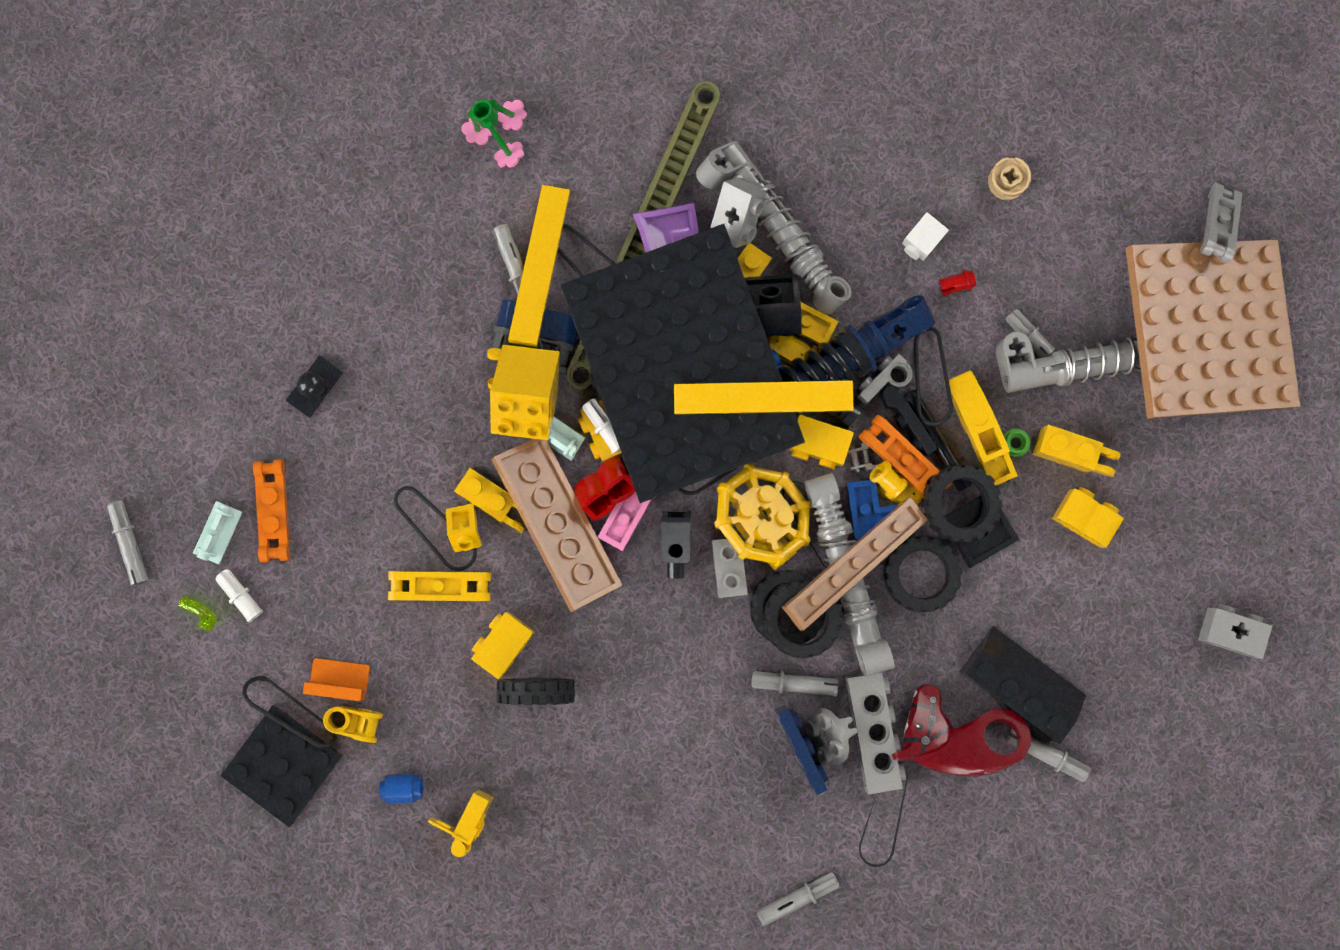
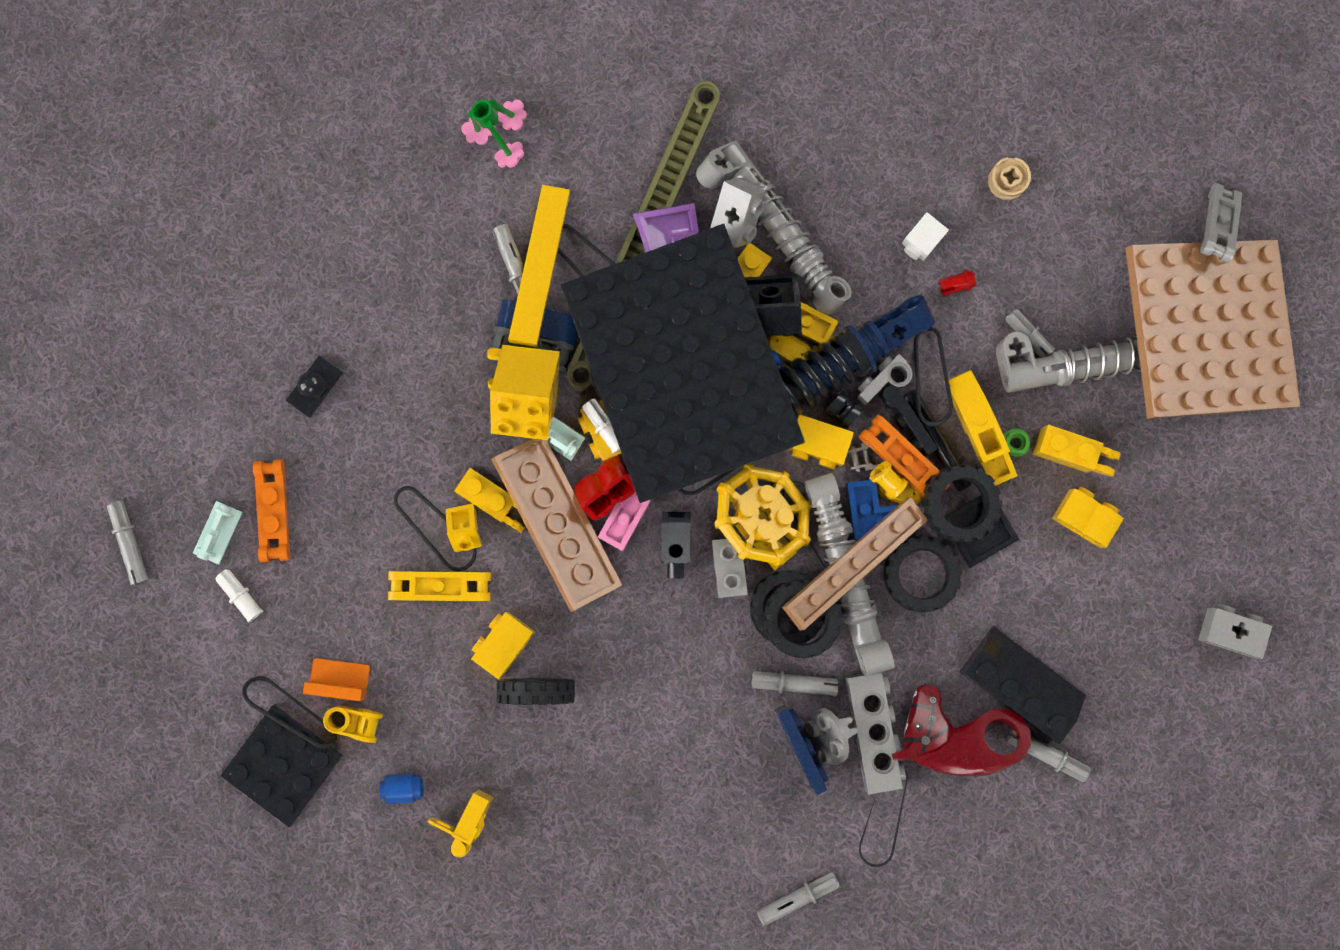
(197, 608): clear neon green arm -> none
(763, 397): yellow tile -> none

